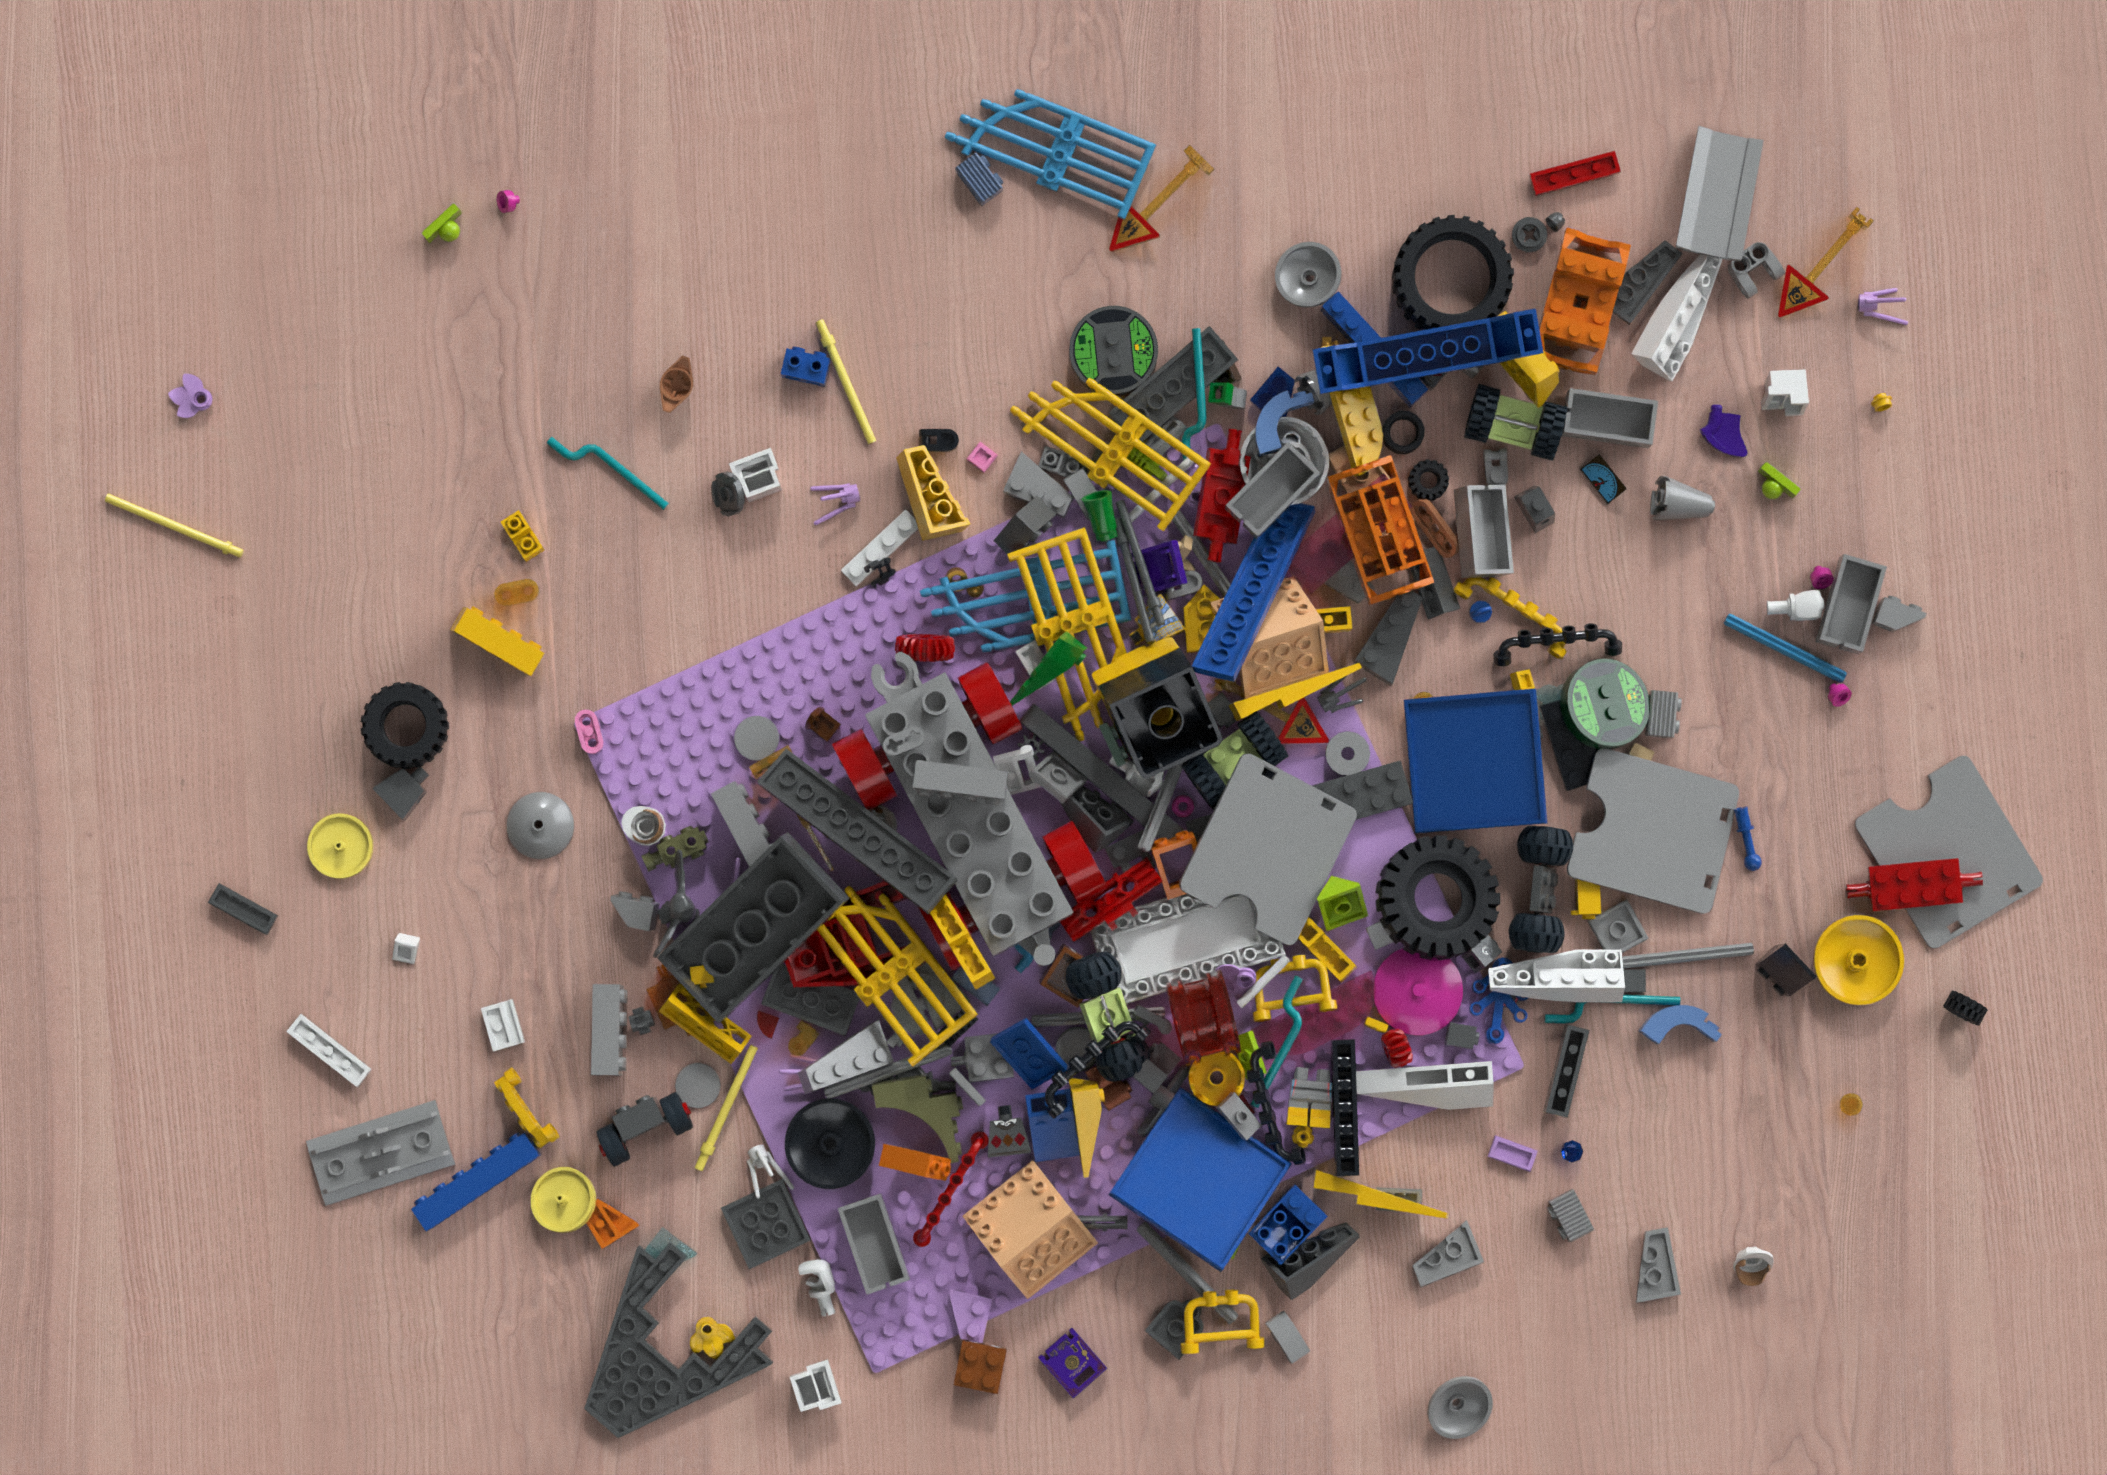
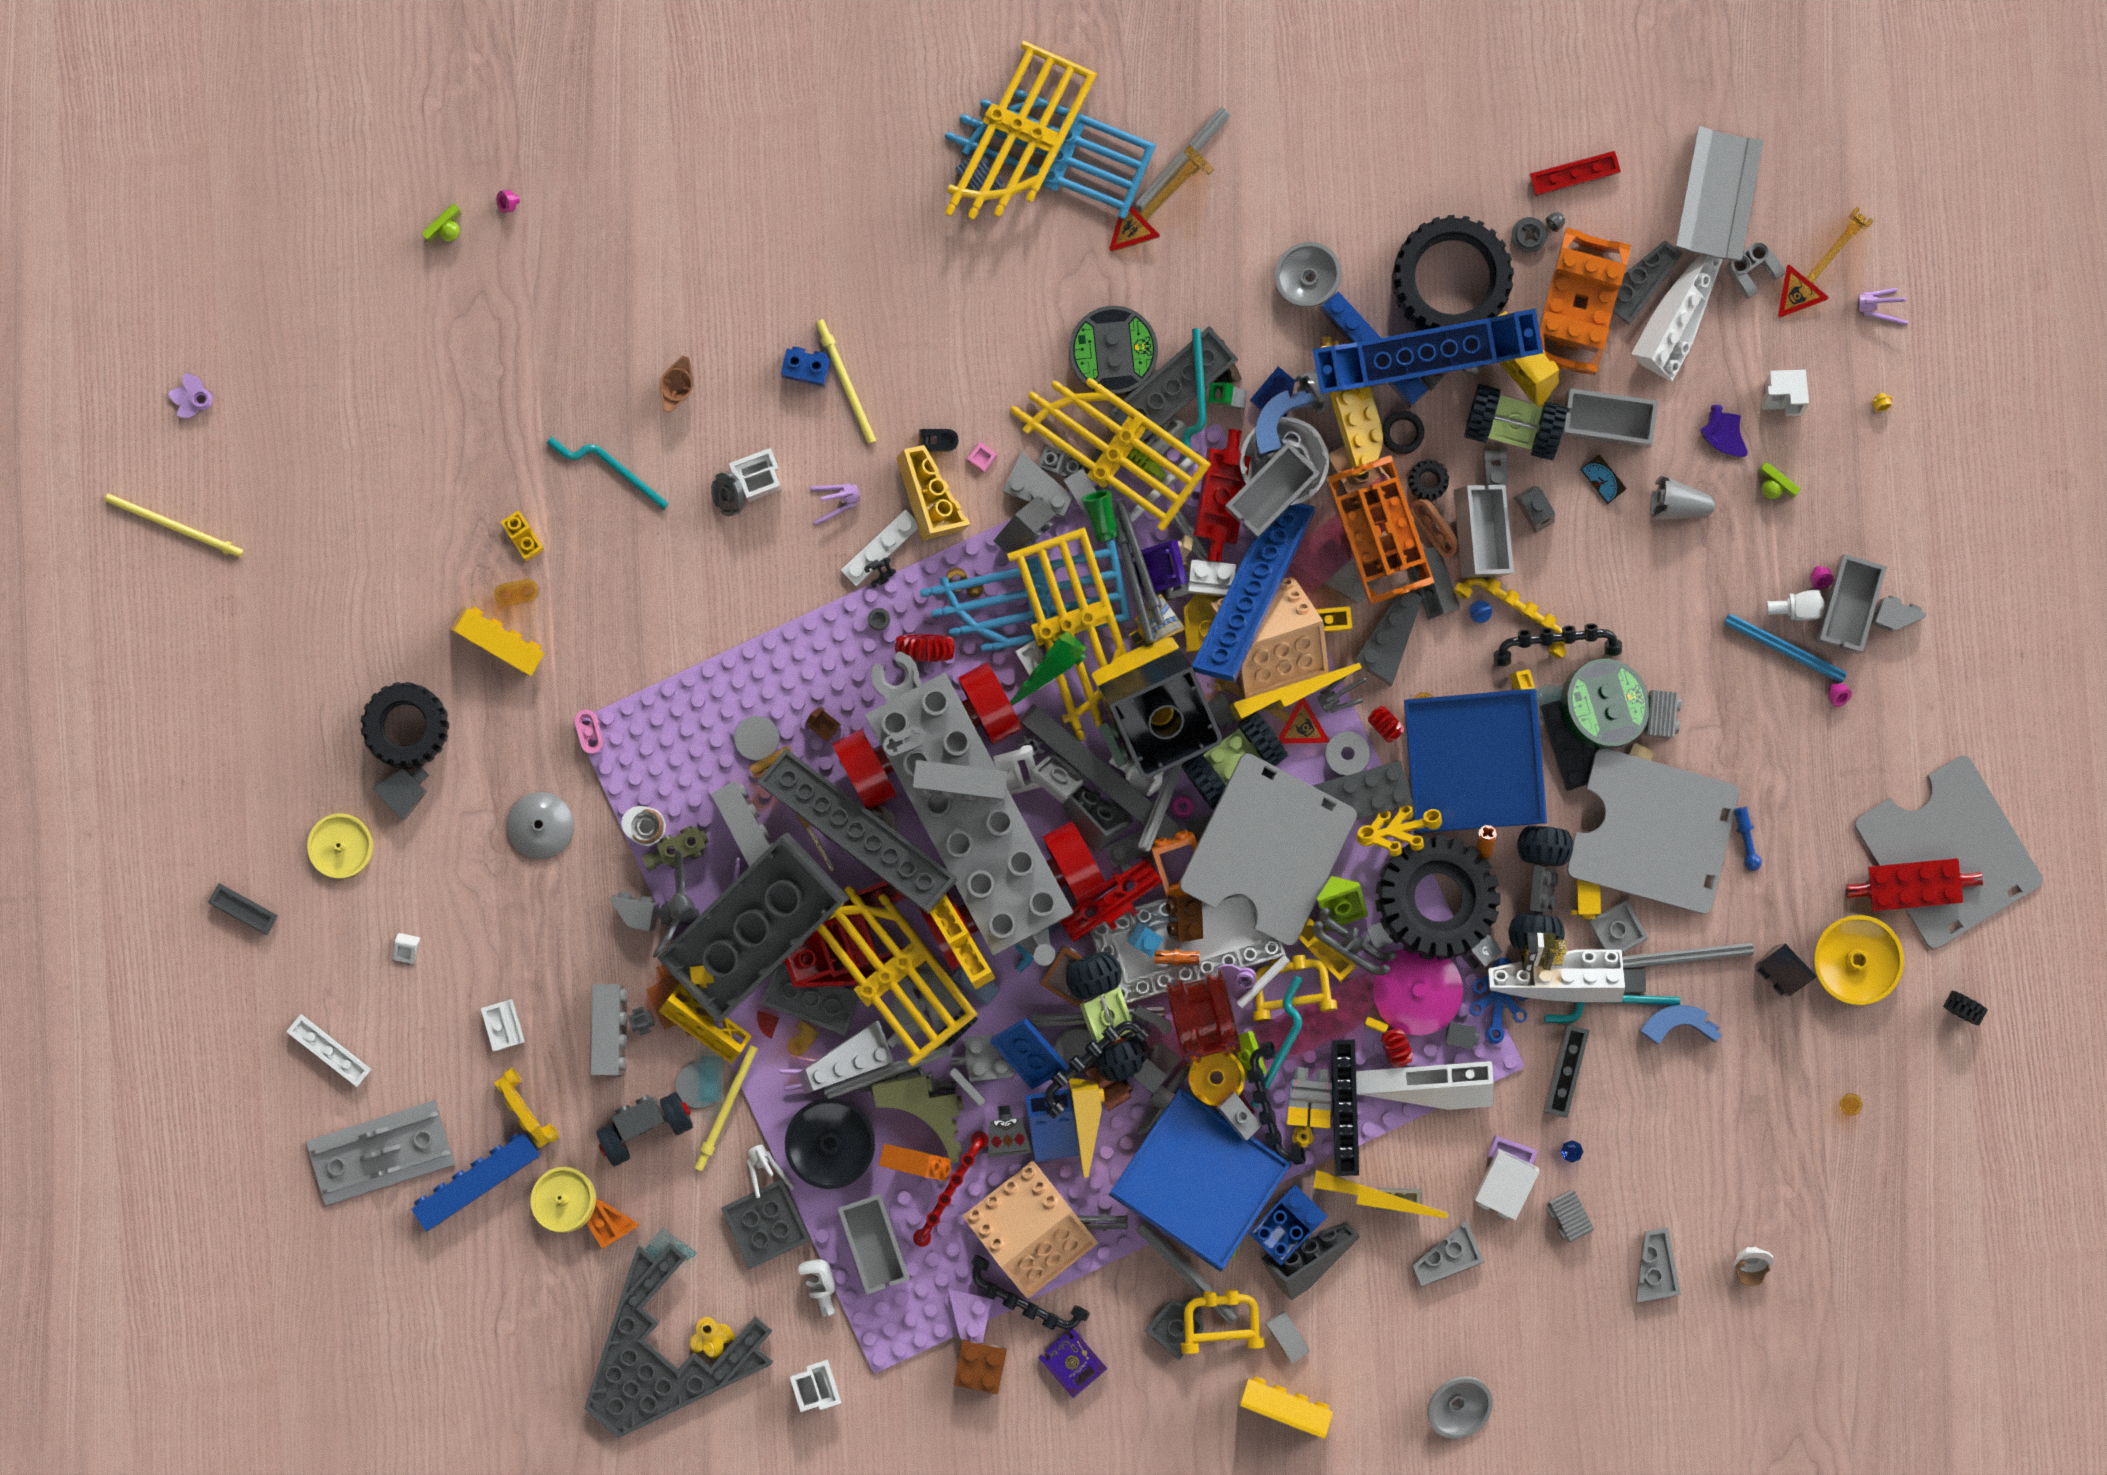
(710, 1078): none -> clear light blue plate
(879, 619): none -> dark grey tile
(1012, 1300): none -> black bar
(1023, 129): none -> yellow piece
(1145, 939): none -> dark azure brick
(1176, 957): none -> orange pin
(1181, 159): none -> light grey axle
(1184, 918): none -> reddish brown bracket
(1210, 577): none -> white plate
(1285, 1407): none -> yellow slope
(1351, 944): none -> dark grey piece
(1373, 834): none -> yellow plant
(1385, 724): none -> red gear
(1486, 842): none -> orange piece
(1506, 1185): none -> white brick
(1542, 951): none -> clear yellow hips

